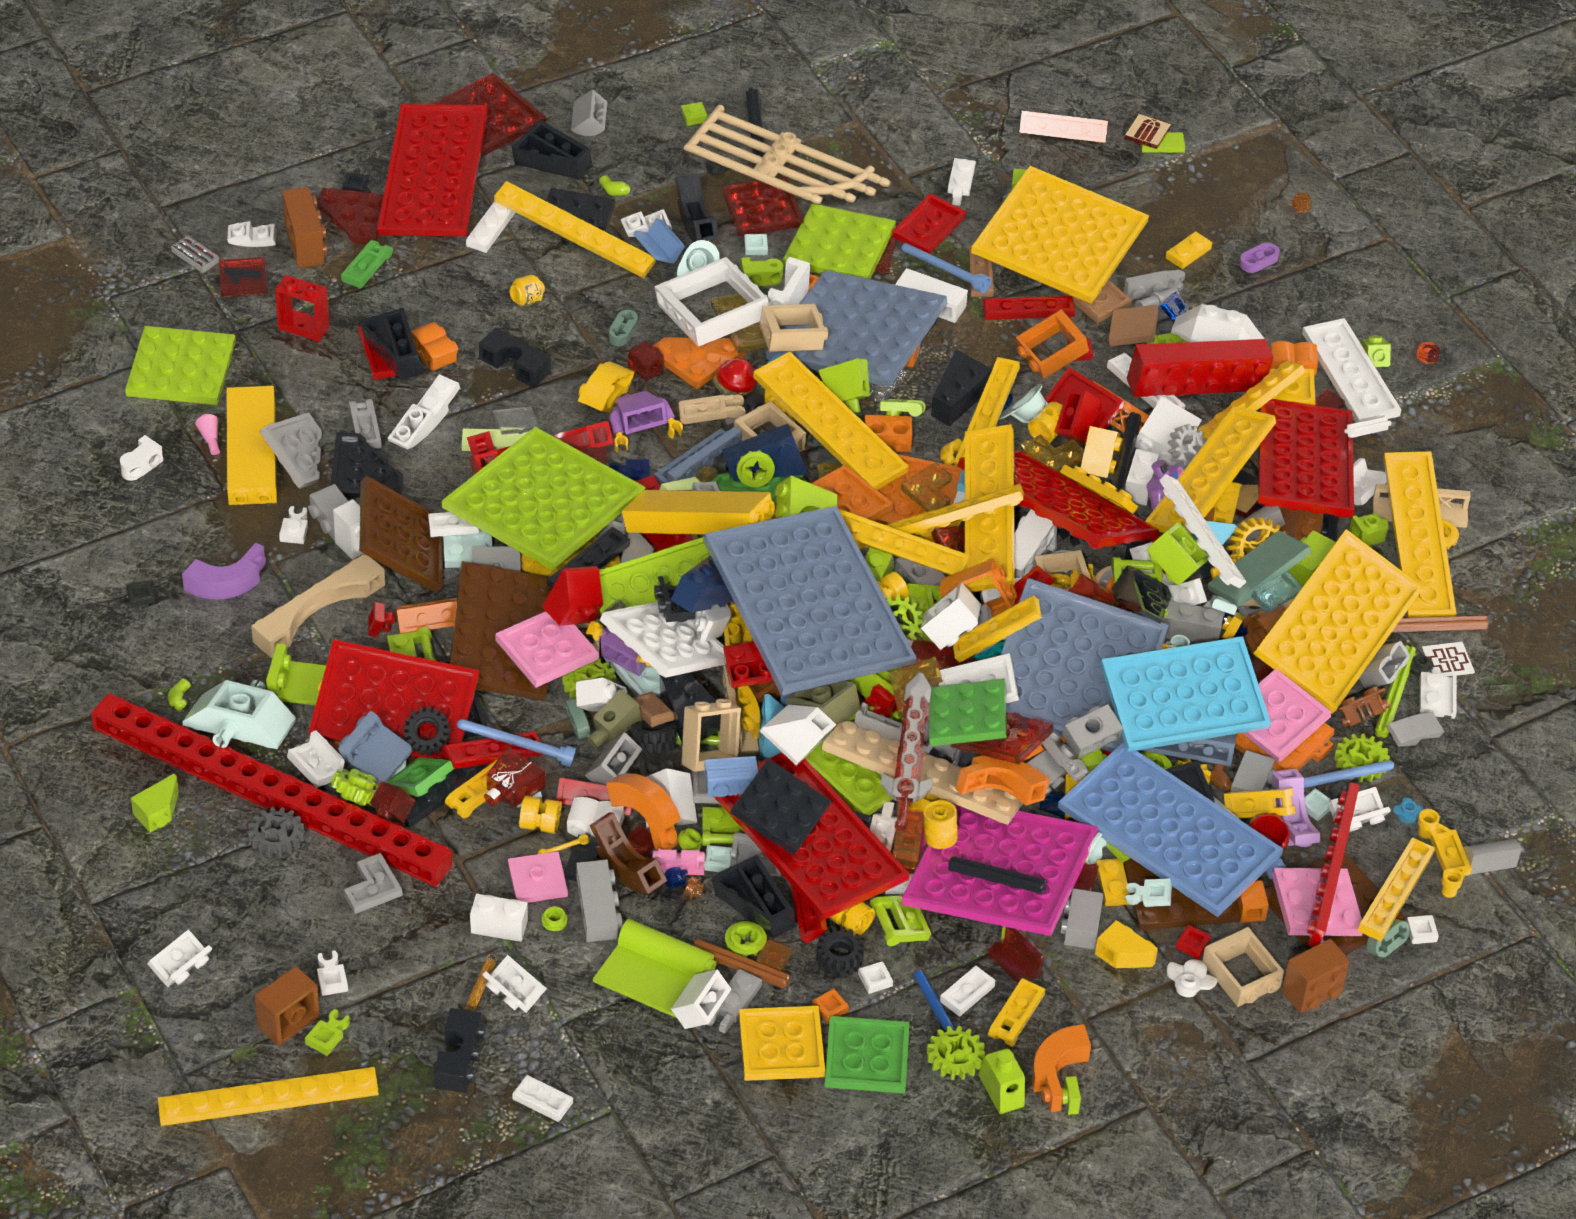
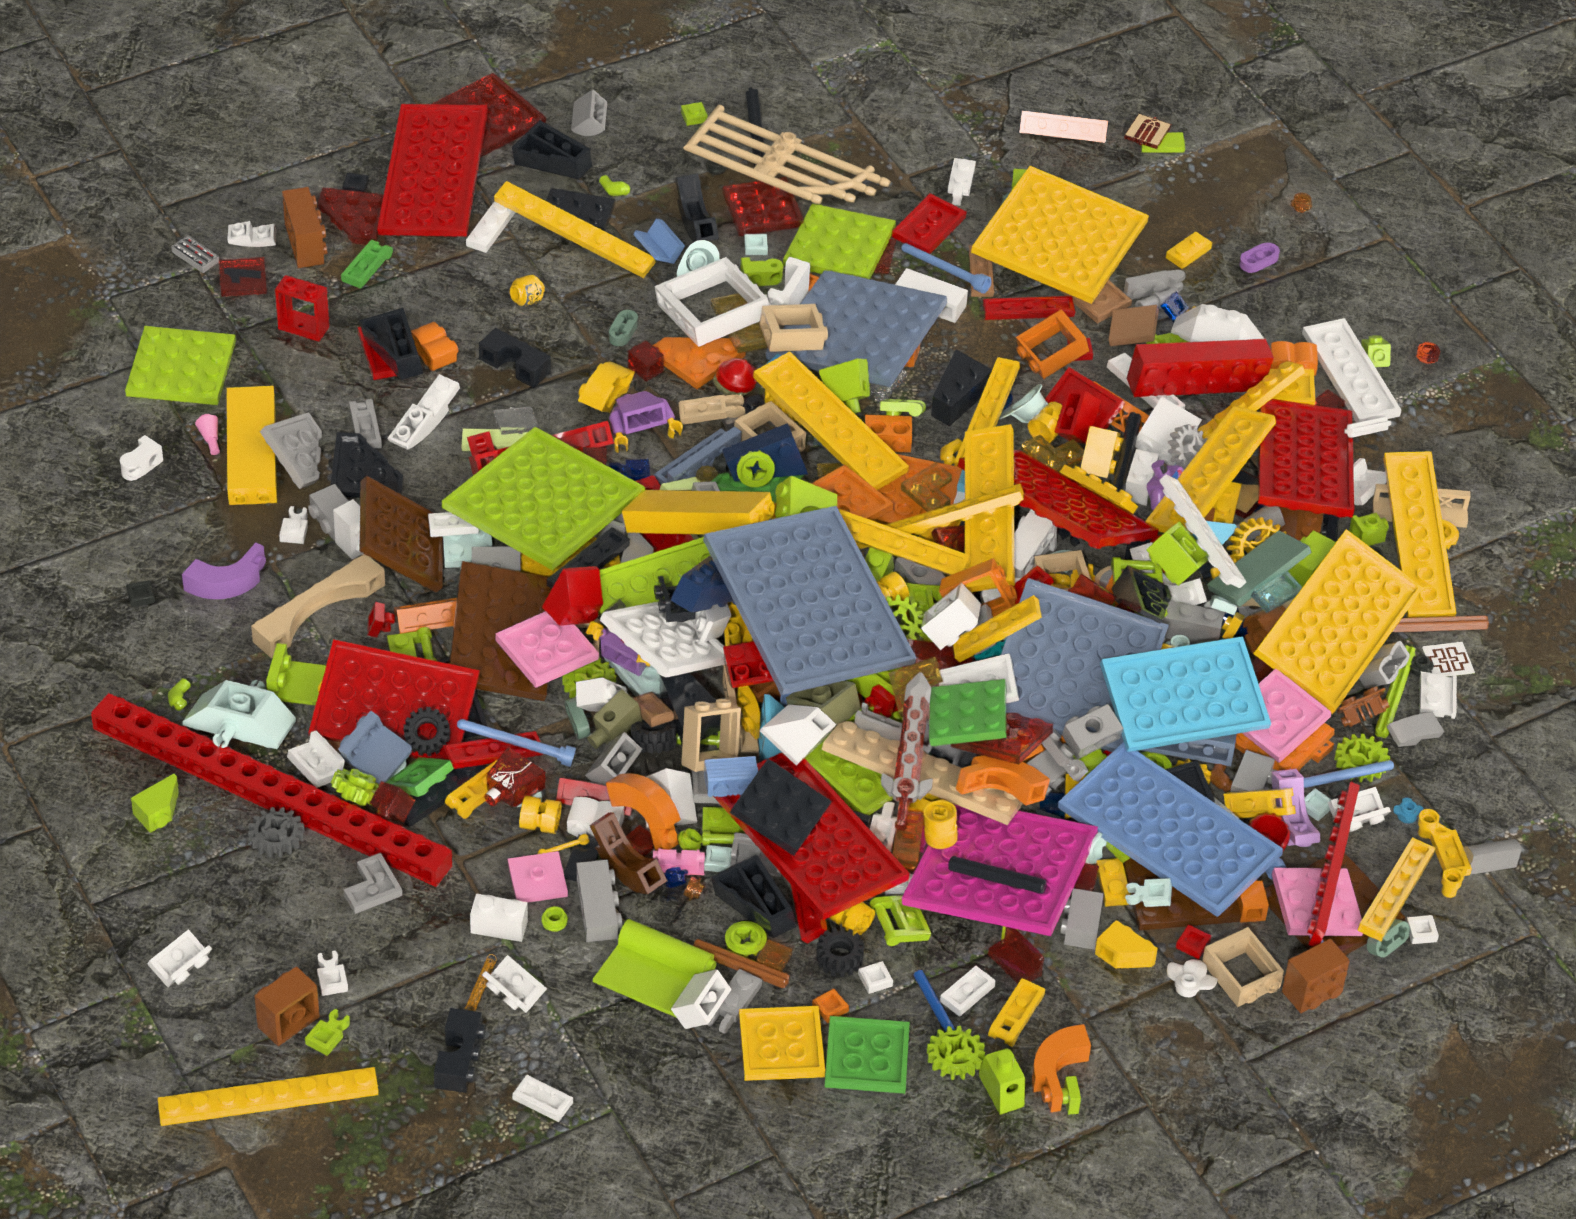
(641, 223): white slope -> none

